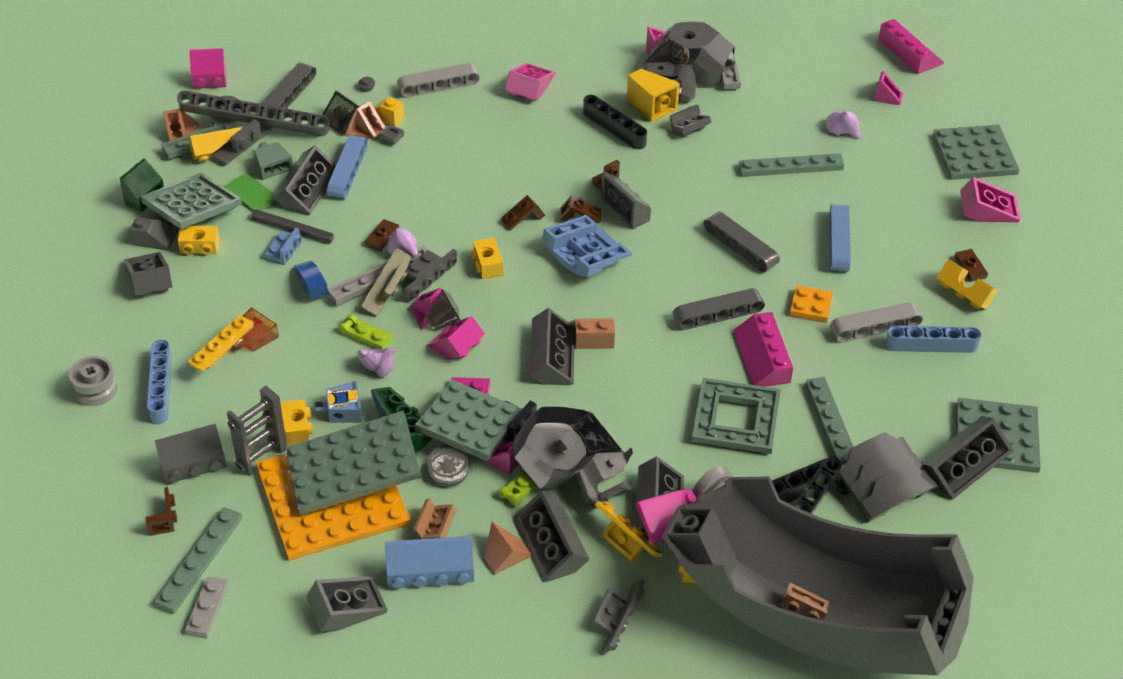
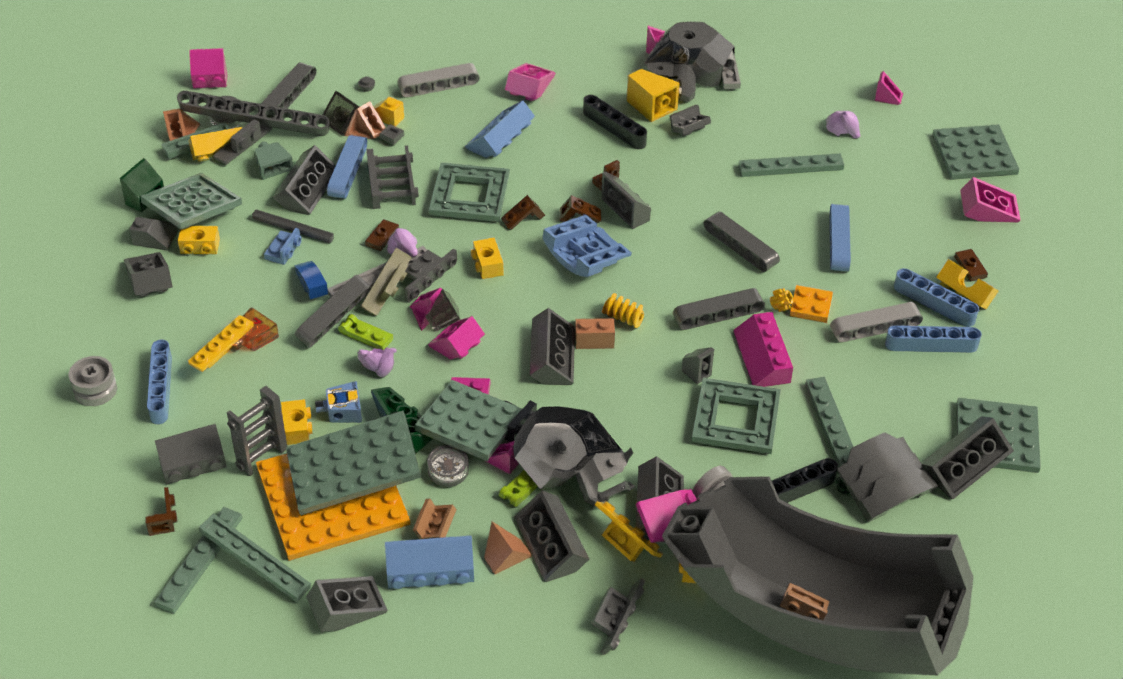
(207, 607): light grey plate -> none
(251, 192): bright green piece -> none
(255, 557): none -> sand green plate
(332, 311): none -> dark grey beam
(376, 184): none -> dark grey fence
(489, 210): none -> sand green plate
(501, 130): none -> medium blue slope
(623, 311): none -> yellow piece
(698, 364): none -> dark grey slope
(781, 299): none -> yellow gear
(816, 490): black beam -> none
(908, 47): dark pink slope -> none
(936, 297): none -> medium blue beam

